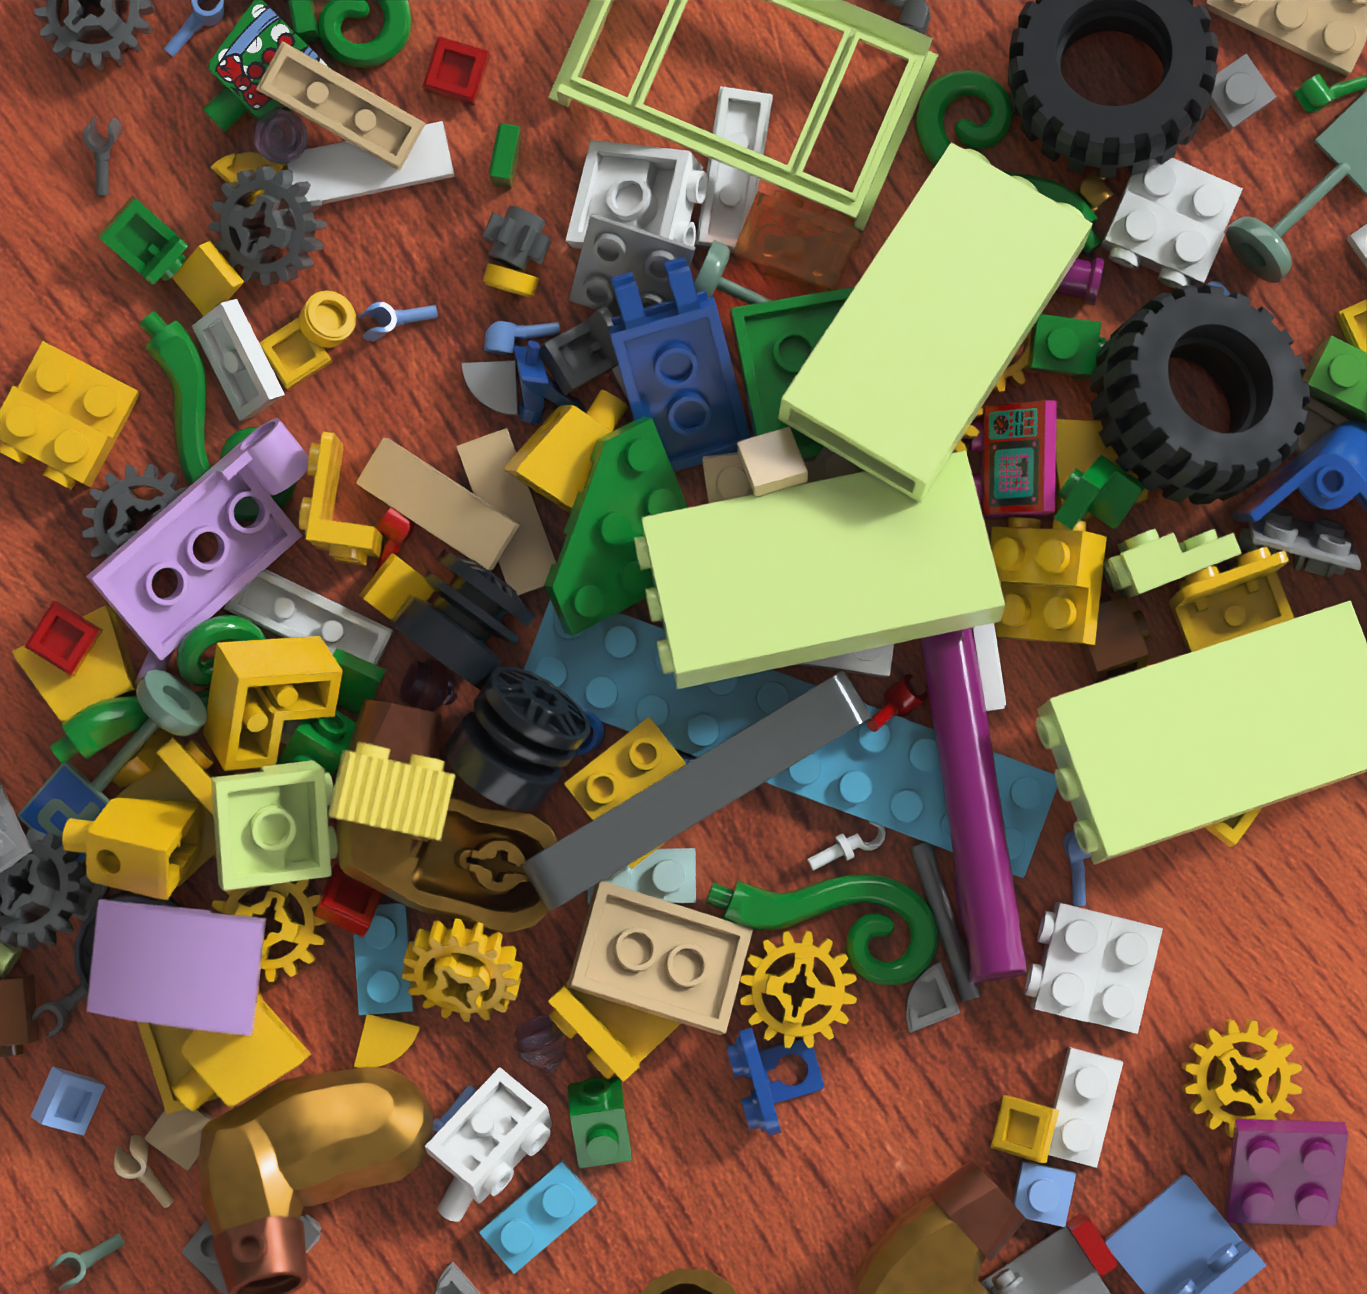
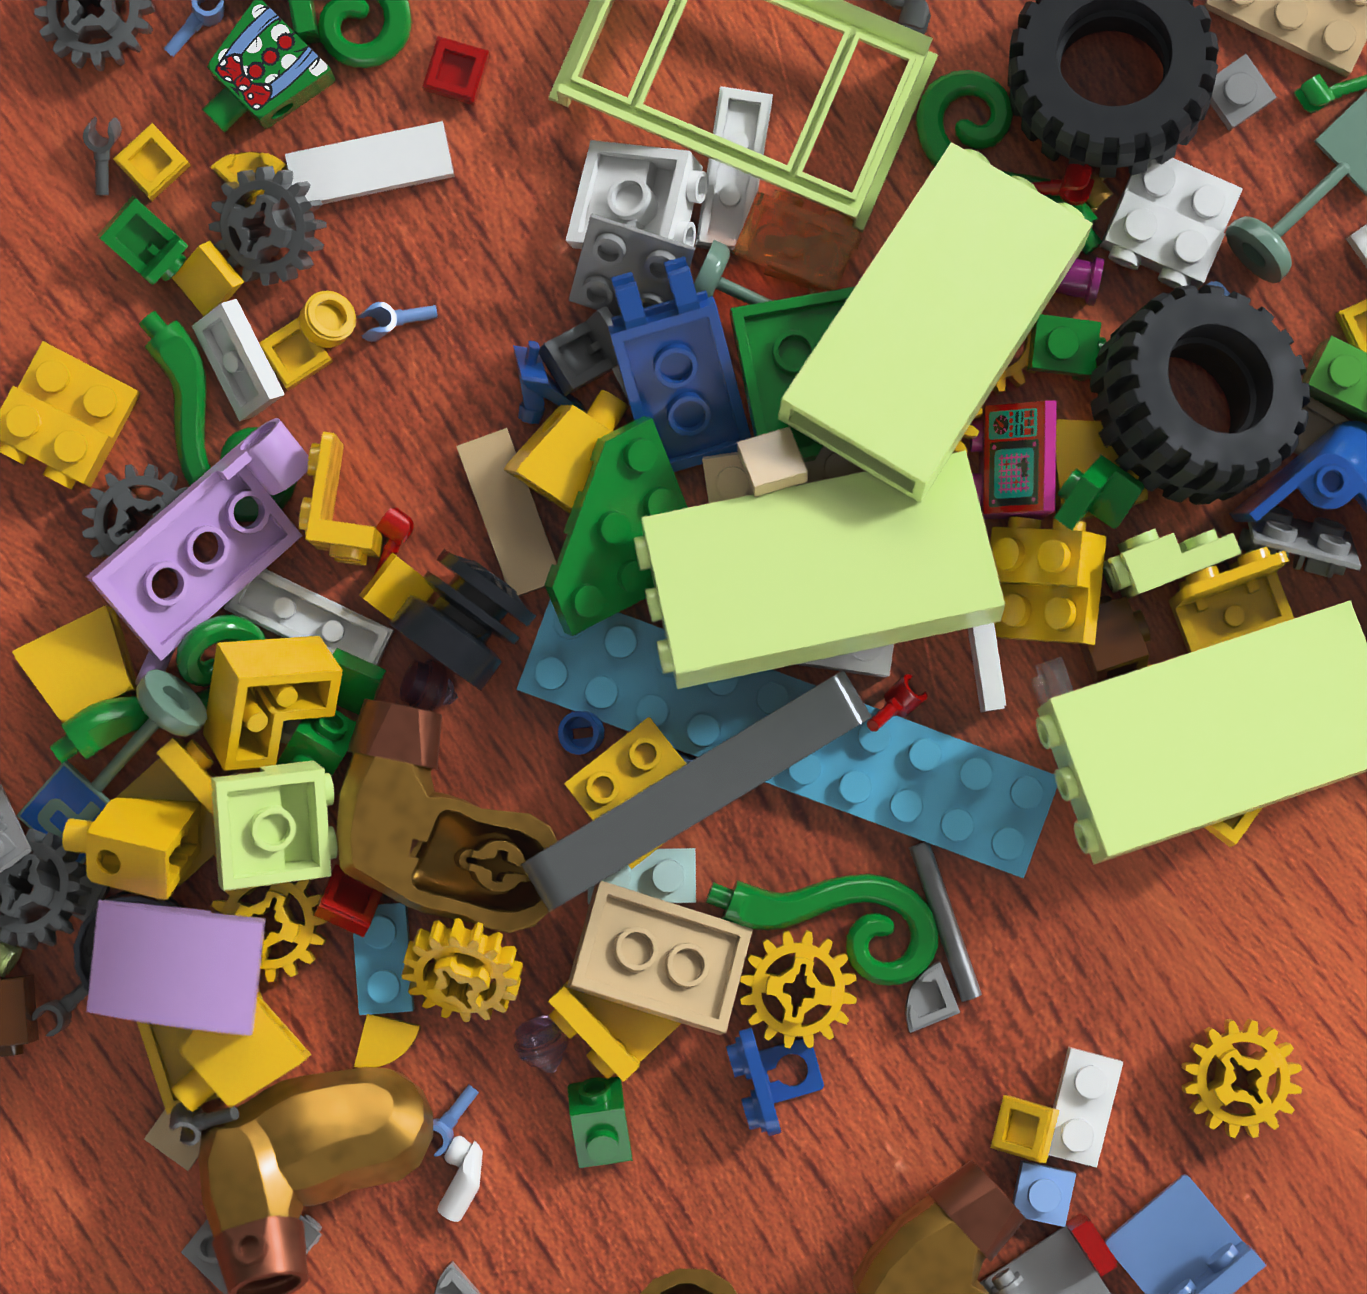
(63, 638): red tile -> none
(67, 1101): light blue plate -> none
(86, 1259): sand green hand -> none
(136, 1166): tan hand -> none
(144, 759): yellow tile -> none
(152, 162): none -> yellow tile
(194, 1122): none -> dark grey hand
(280, 136): plate -> none
(340, 105): tan tile -> none
(391, 792): light yellow brick -> none
(437, 503): tan tile -> none
(491, 1135): white bracket -> none
(494, 385): light grey tile -> none
(501, 335): medium blue hand -> none
(505, 155): green tile -> none
(510, 280): yellow tile -> none
(516, 238): dark grey gear -> none
(517, 739): black wheel -> none
(538, 1216): medium azure plate -> none
(845, 848): white hand -> none
(973, 807): magenta piece -> none
(1051, 680): none -> clear plate
(1074, 187): none -> red hand
(1075, 857): medium blue hand -> none
(1093, 967): white plate -> none
(1286, 1172): magenta plate -> none

